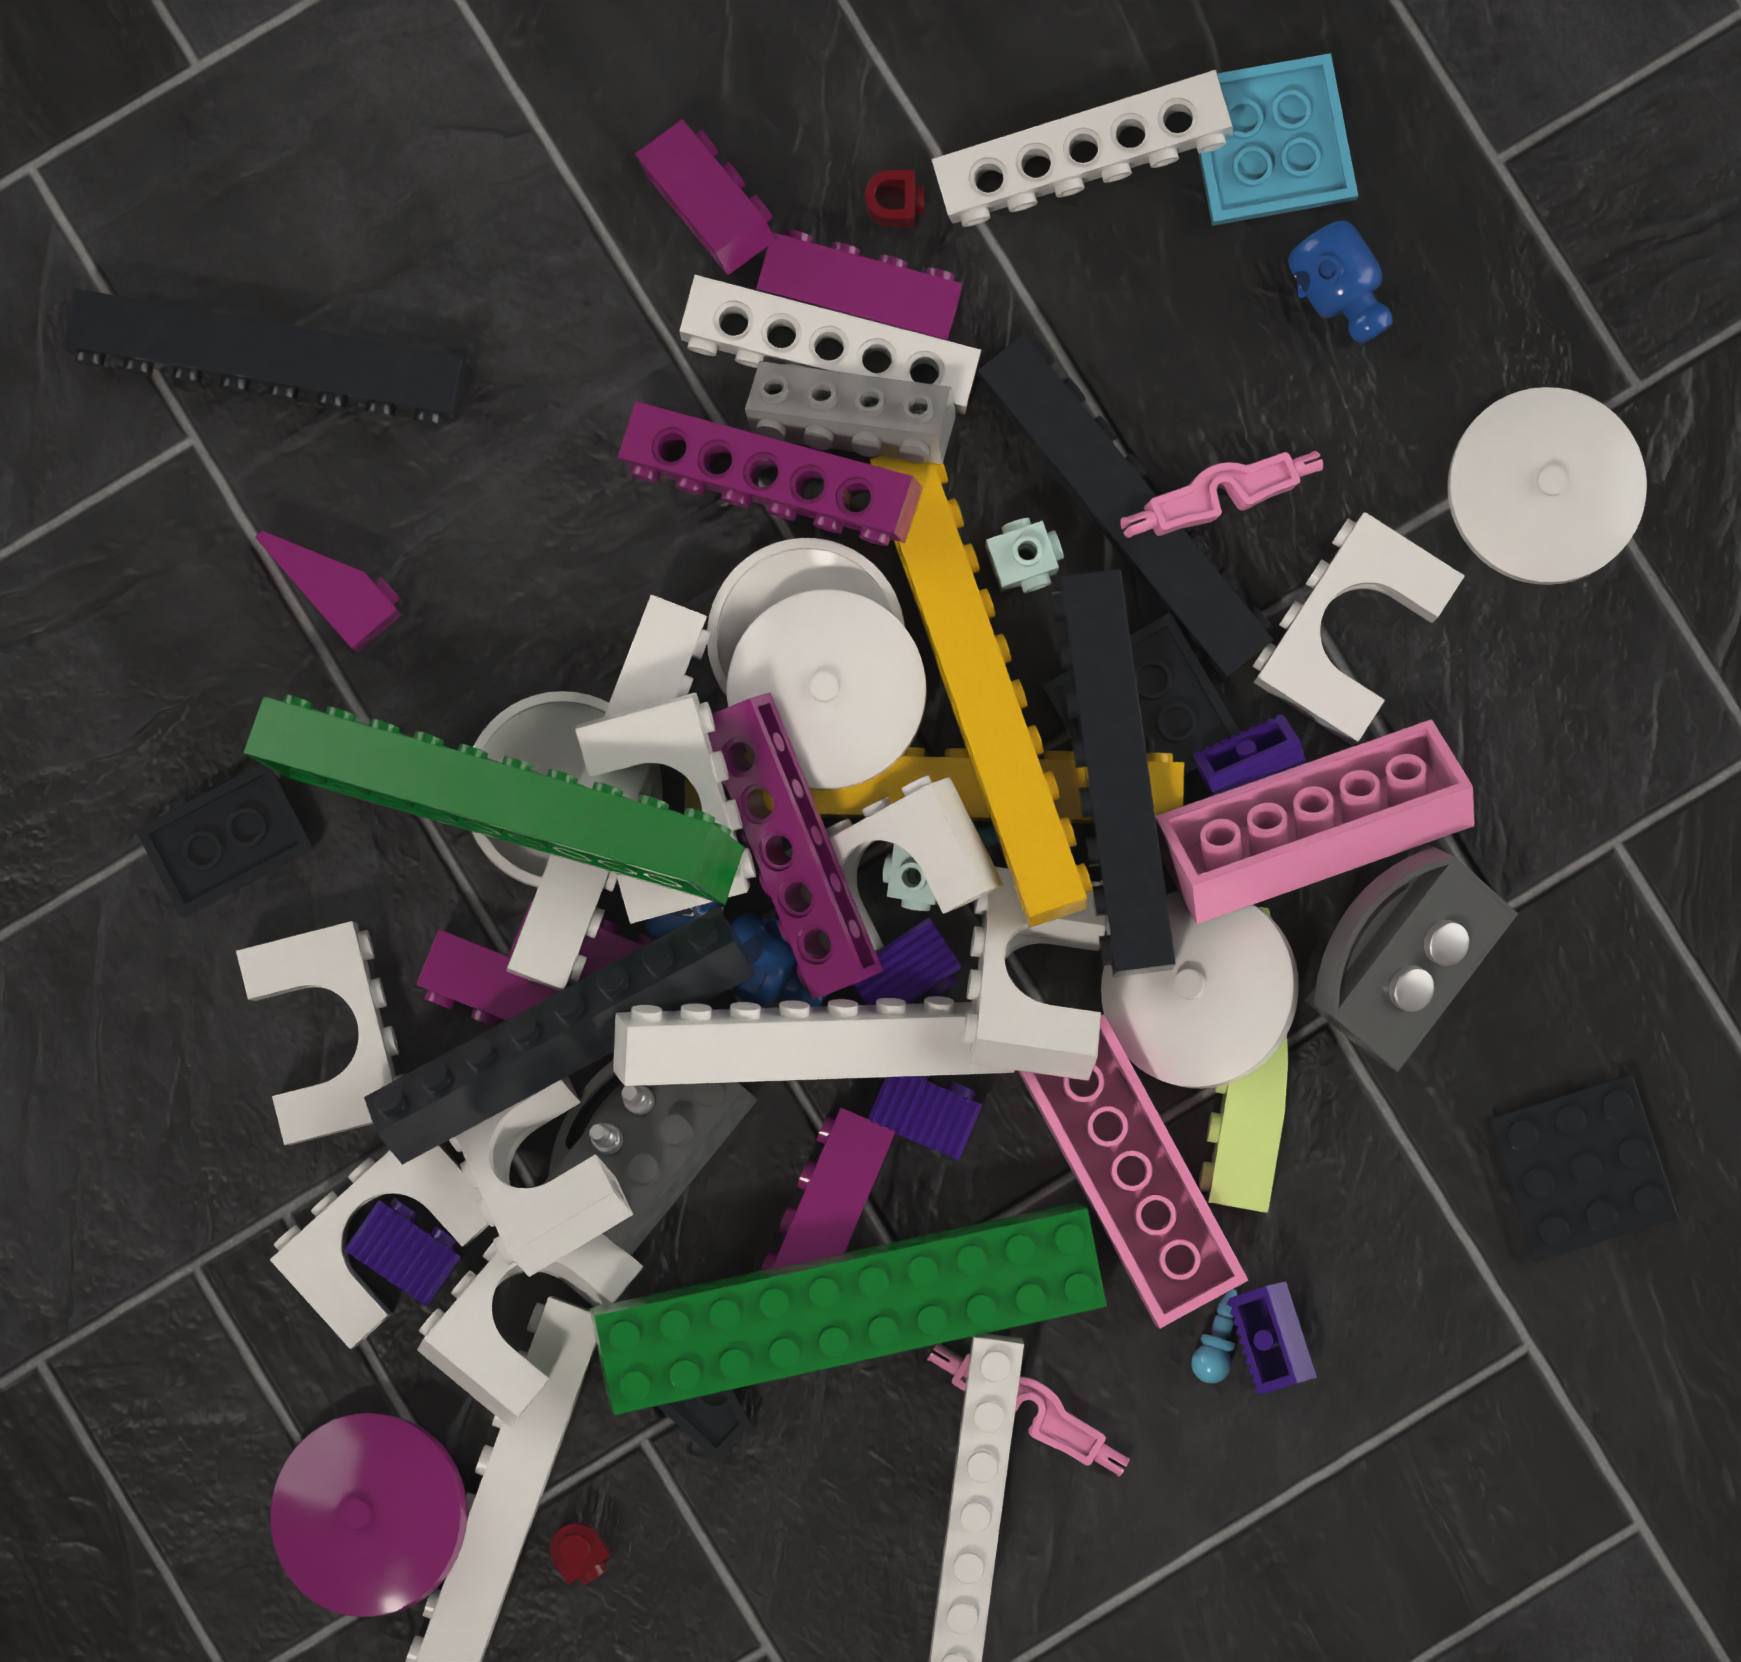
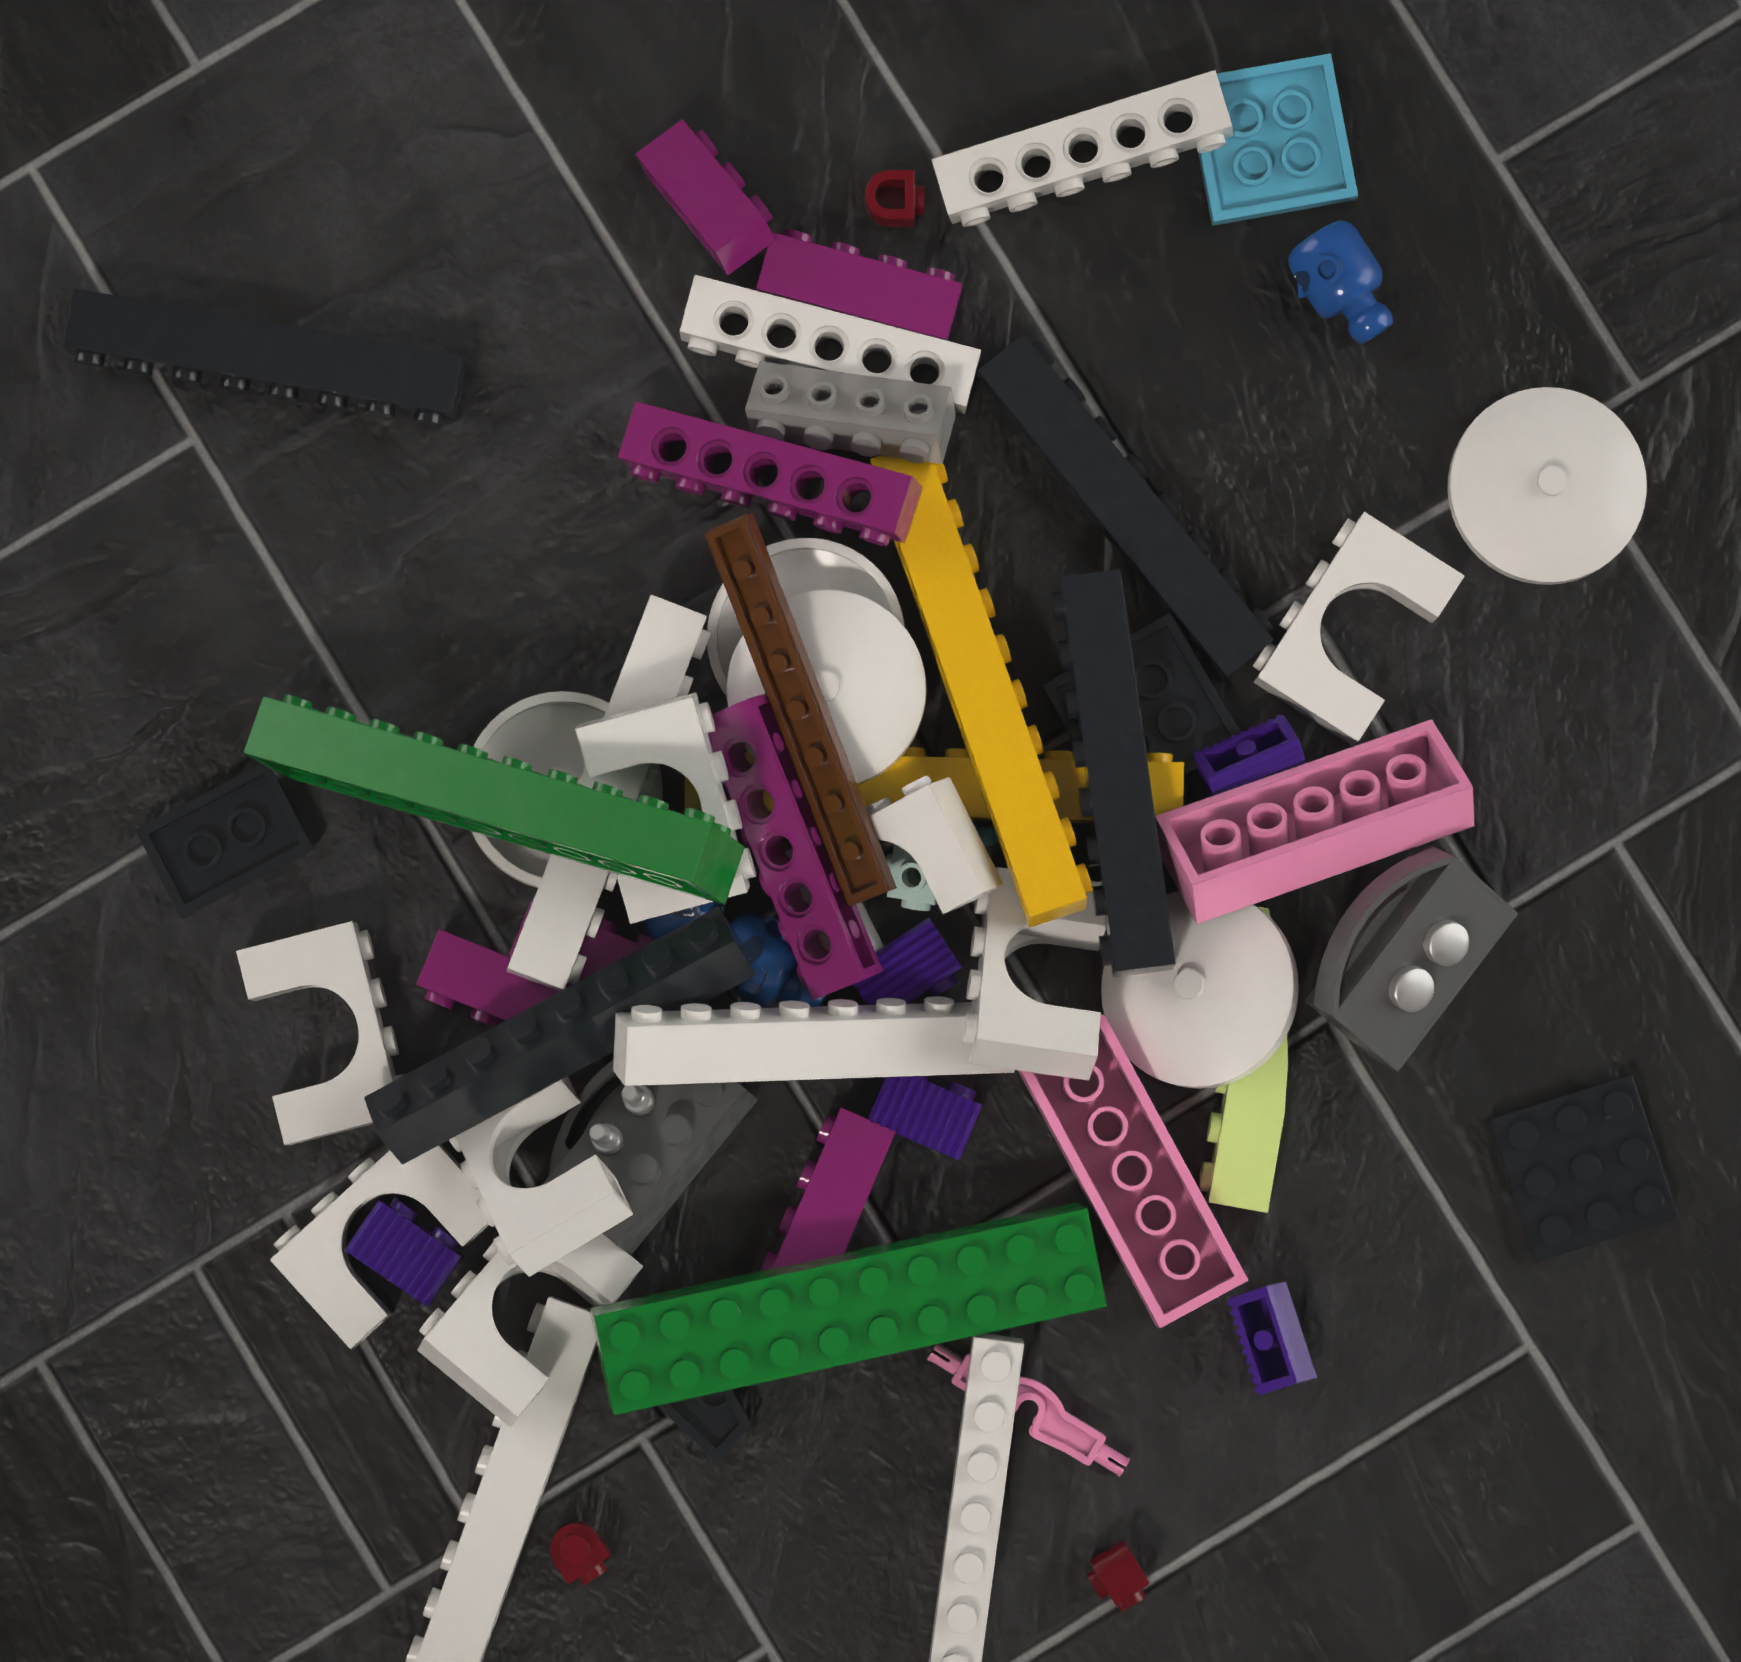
(340, 592): magenta slope -> none
(368, 1515): magenta dish -> none
(800, 710): none -> reddish brown tile
(1014, 571): light aqua brick -> none
(1118, 1575): none -> dark red plate
(1199, 500): bright pink piece -> none
(1211, 1360): medium azure bar -> none

